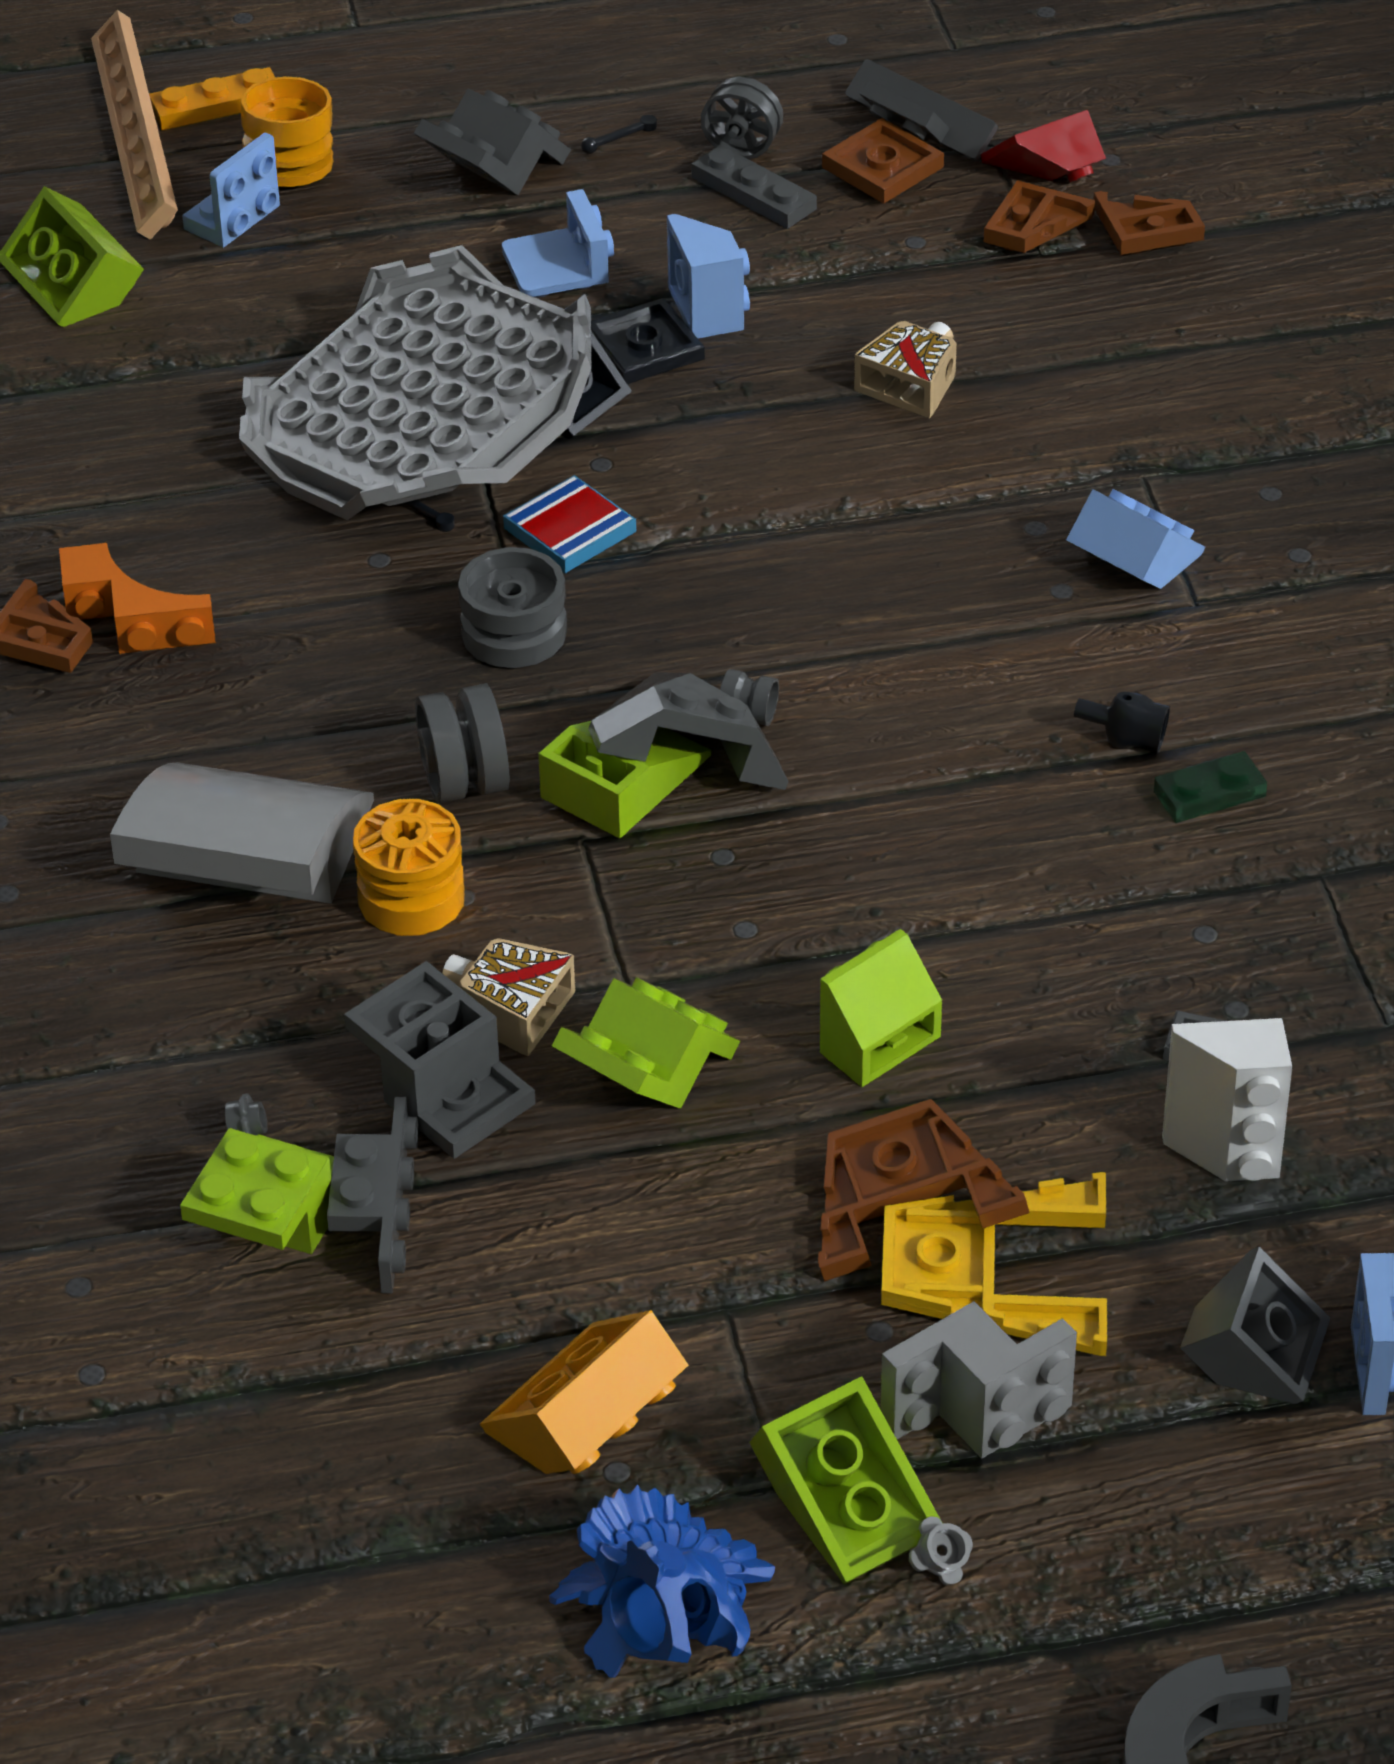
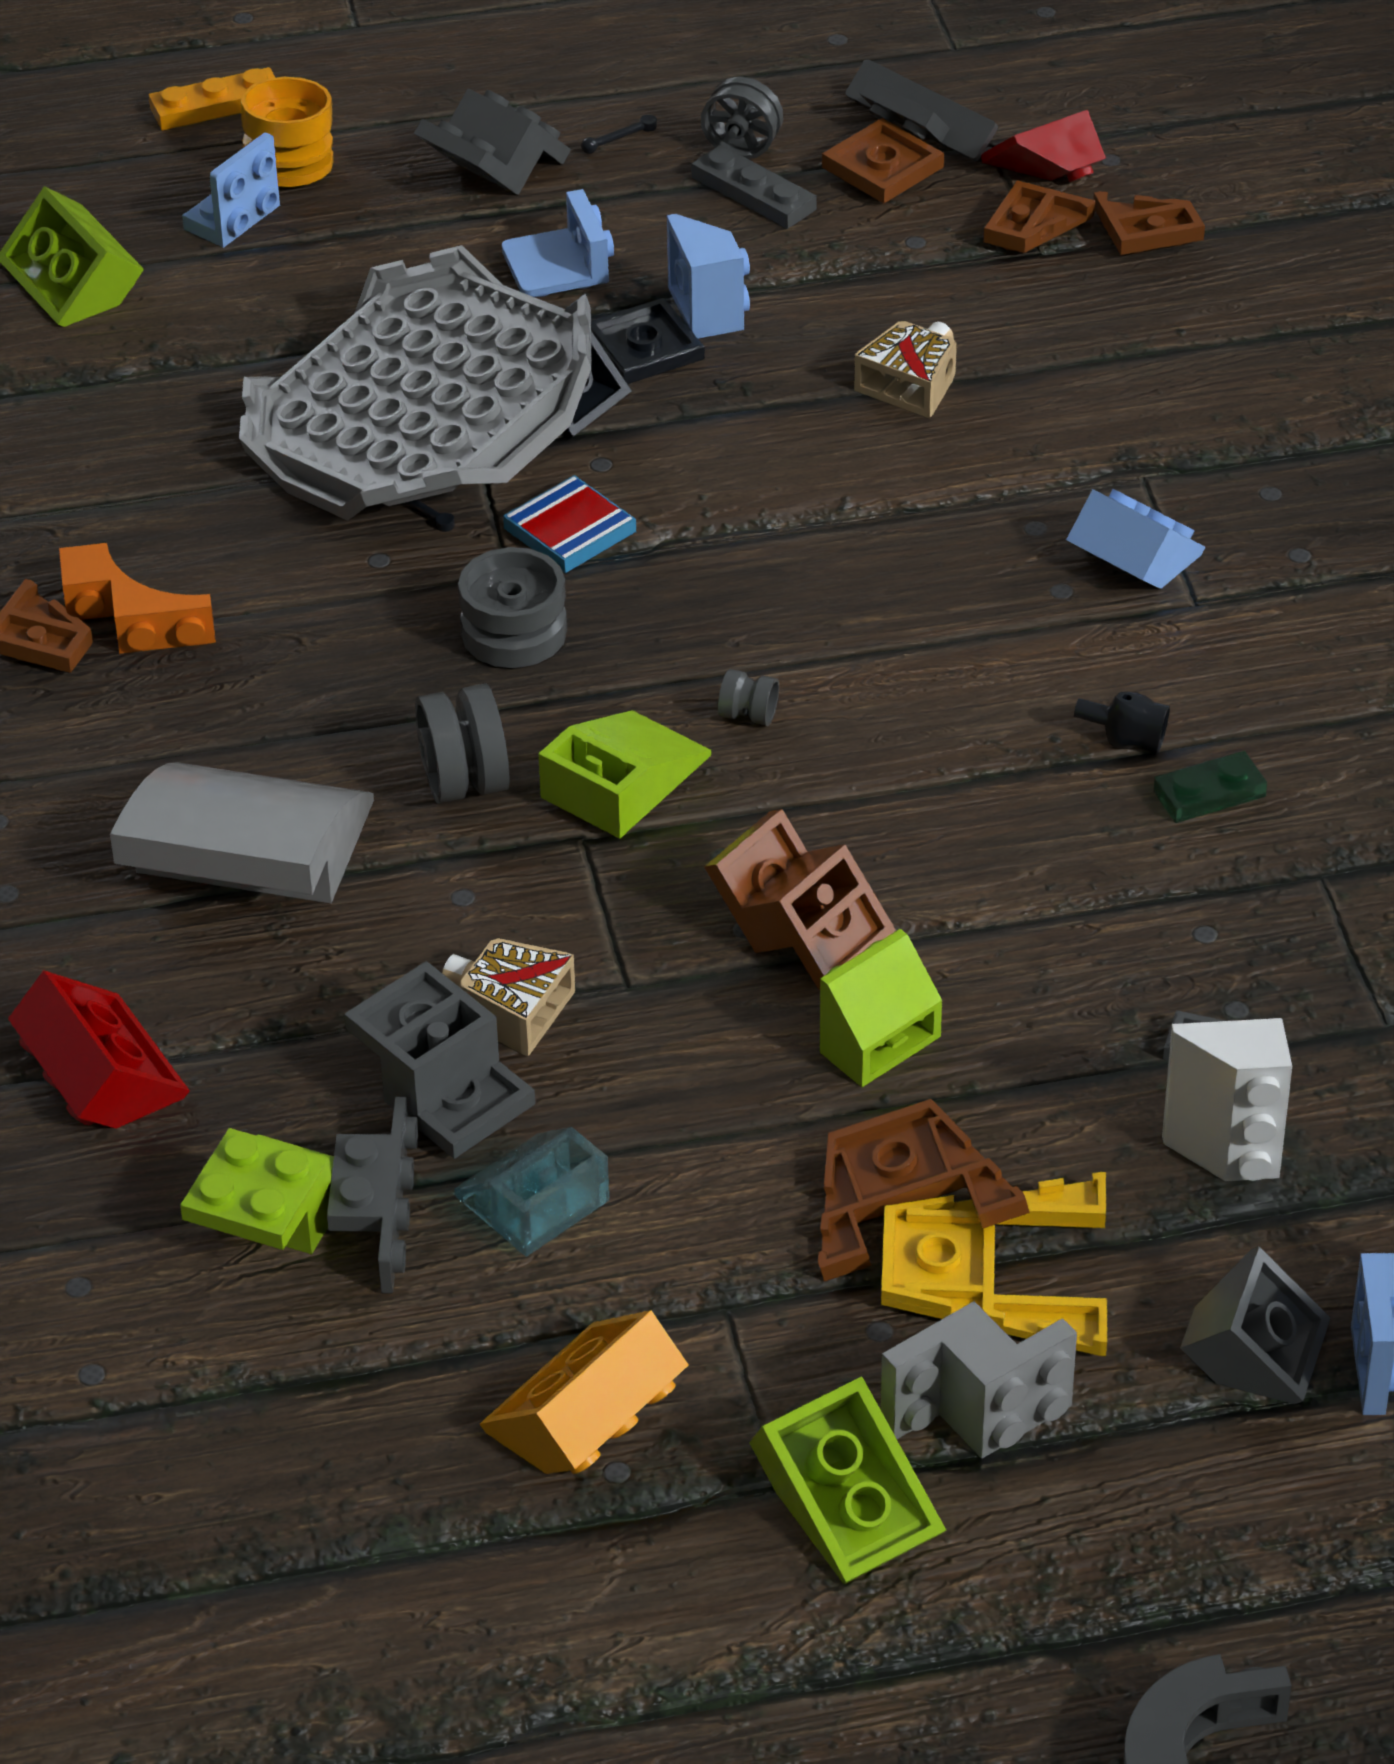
(94, 1052): none -> red slope
(134, 126): light nougat plate -> none
(246, 1115): dark grey plate -> none
(409, 867): light orange wheel -> none
(539, 1188): none -> clear light blue slope
(648, 1041): lime bracket -> none
(660, 1580): blue piece -> none
(693, 707): dark grey wedge -> none
(798, 896): none -> dark orange bracket
(956, 1545): light grey plate -> none

